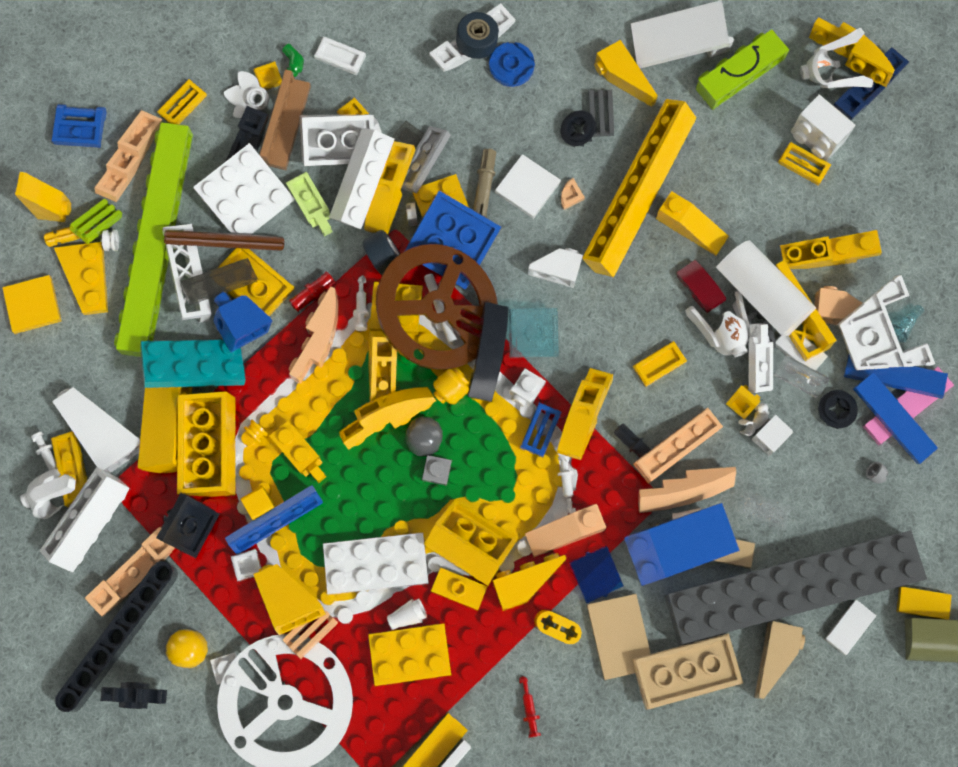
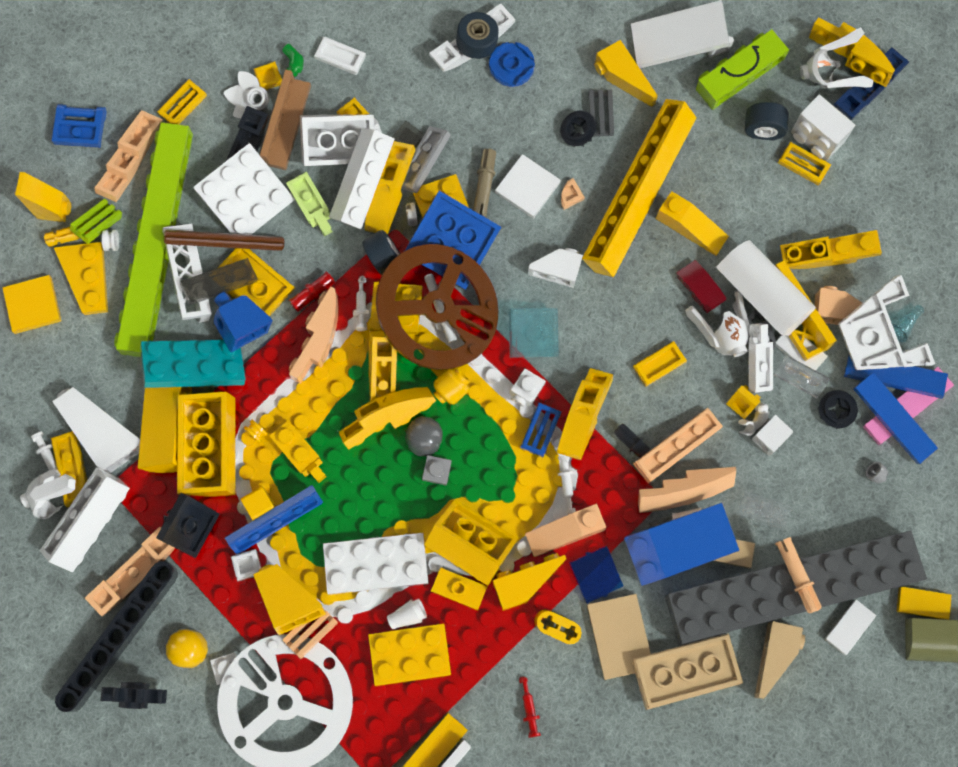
(489, 352): black slope -> none
(766, 121): none -> black wheel
(799, 575): none -> light nougat axle

